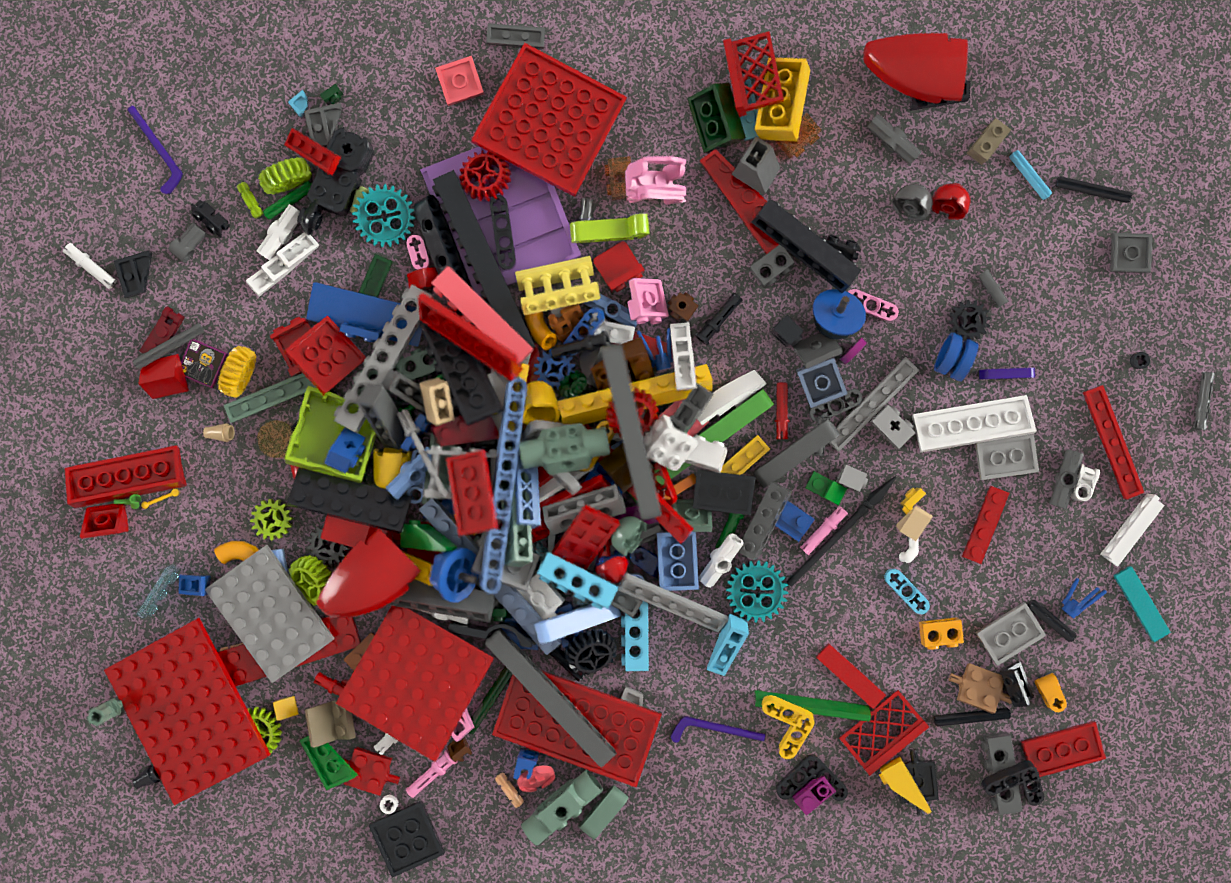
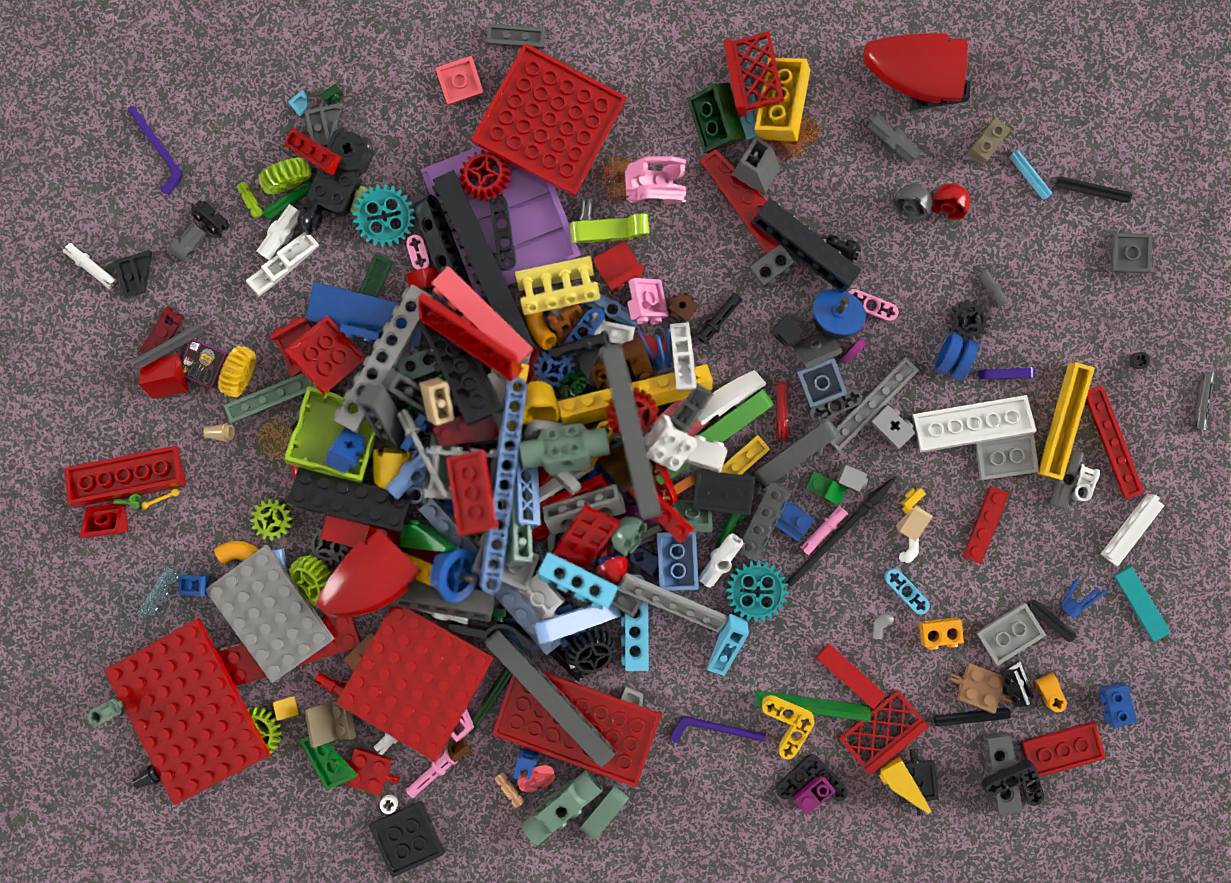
(880, 623): none -> light grey arm
(1065, 420): none -> yellow brick
(1117, 704): none -> blue brick

